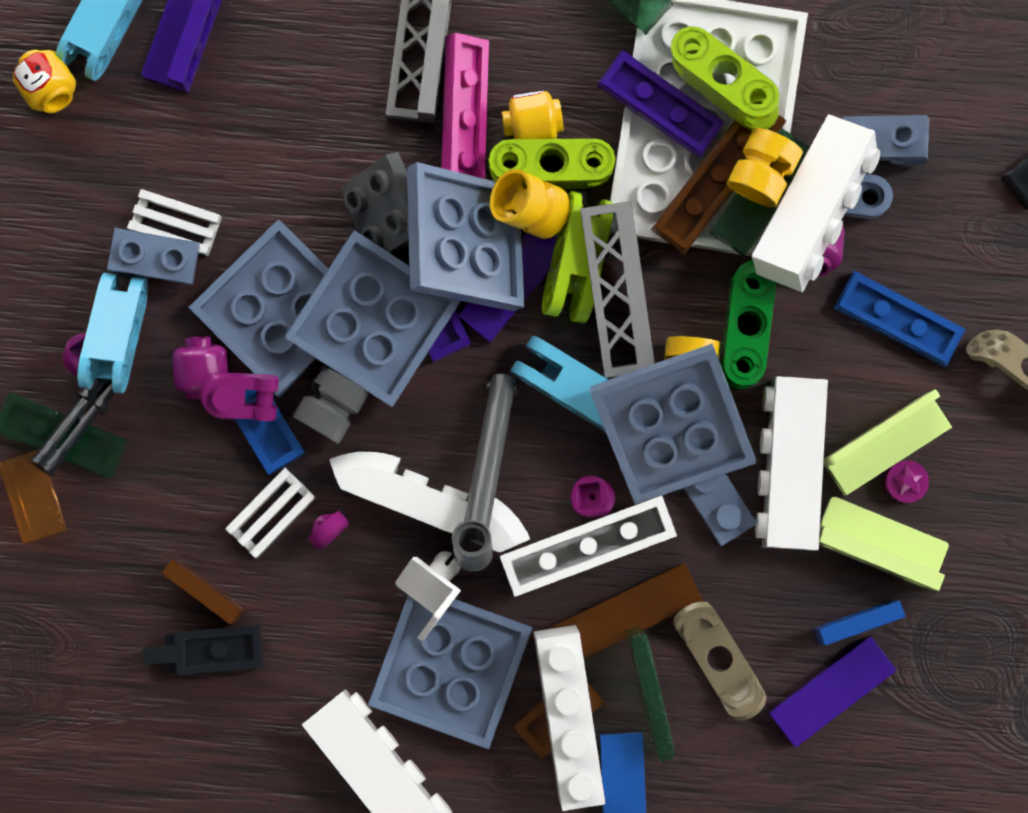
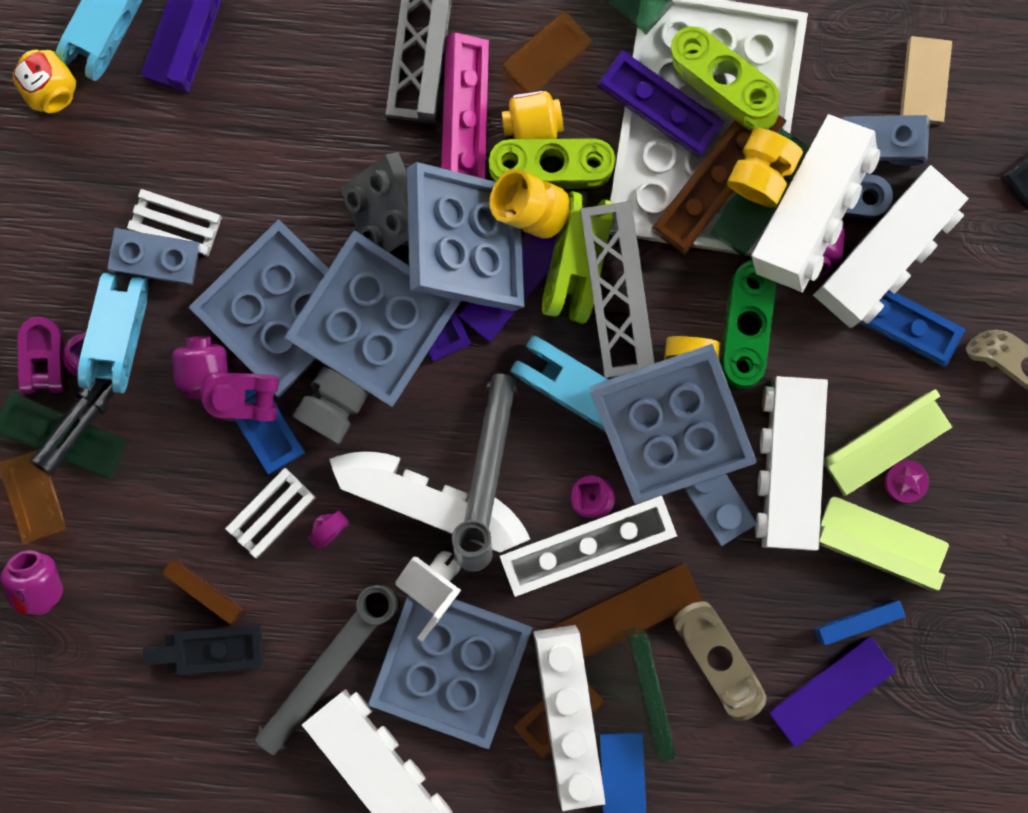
(31, 583): none -> magenta head
(38, 341): none -> magenta plate
(325, 670): none -> dark grey piece
(547, 53): none -> clear orange tile
(891, 247): none -> white brick
(926, 78): none -> tan tile

